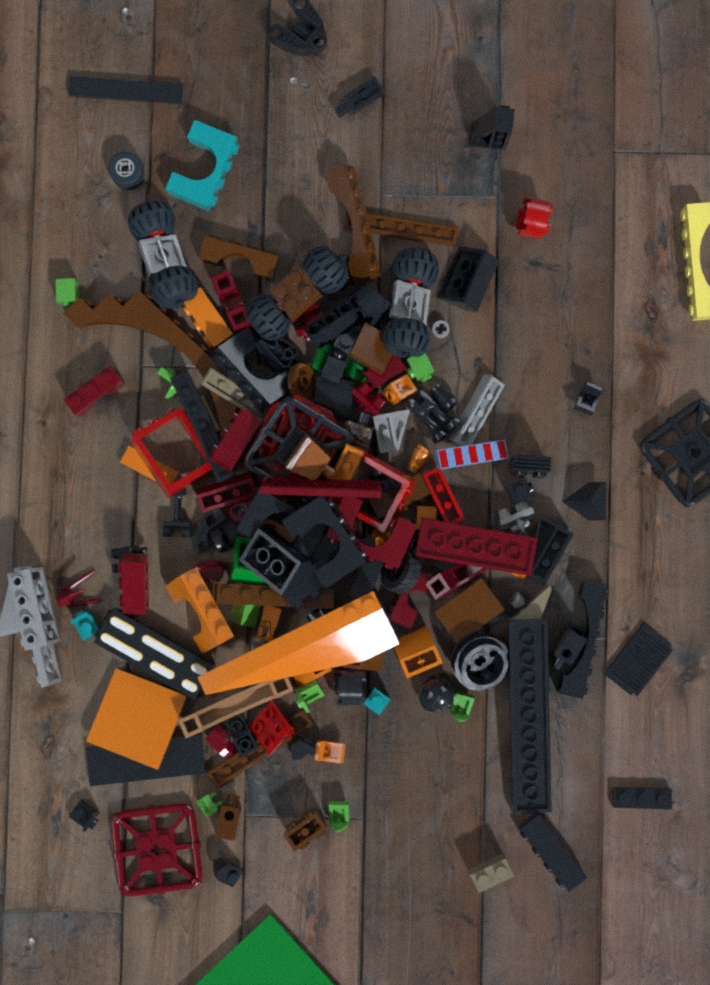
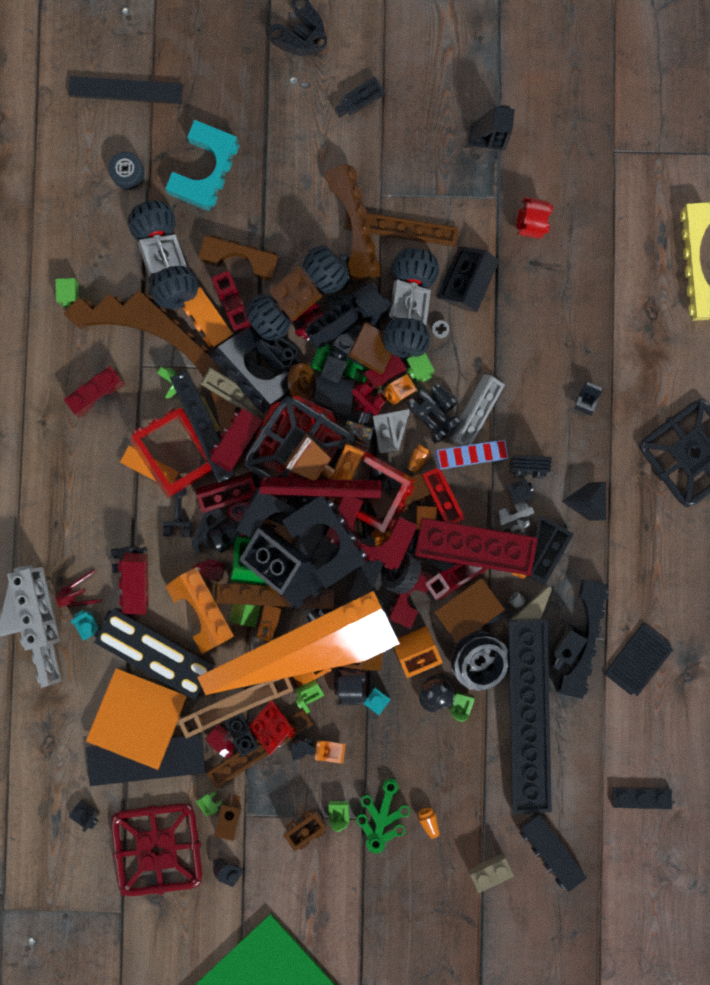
(382, 819): none -> green plant
(428, 821): none -> orange cone

